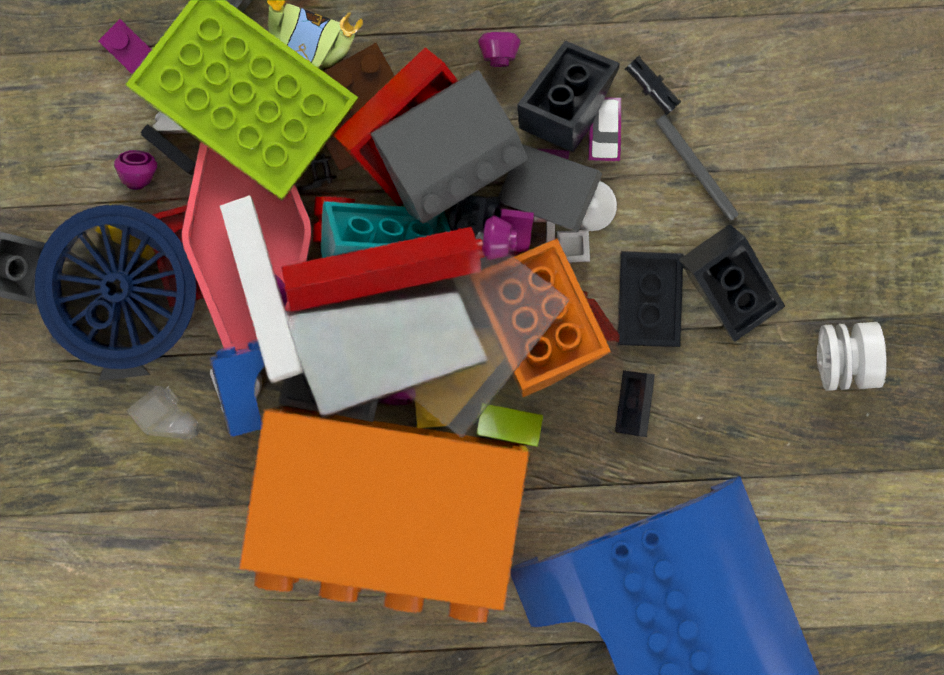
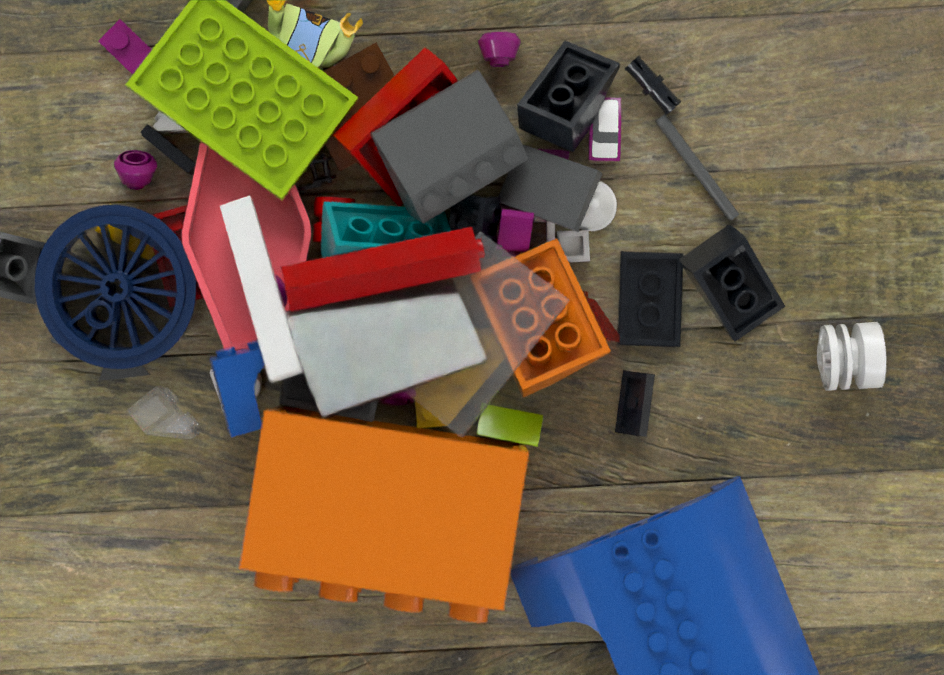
(498, 238): magenta cone -> none

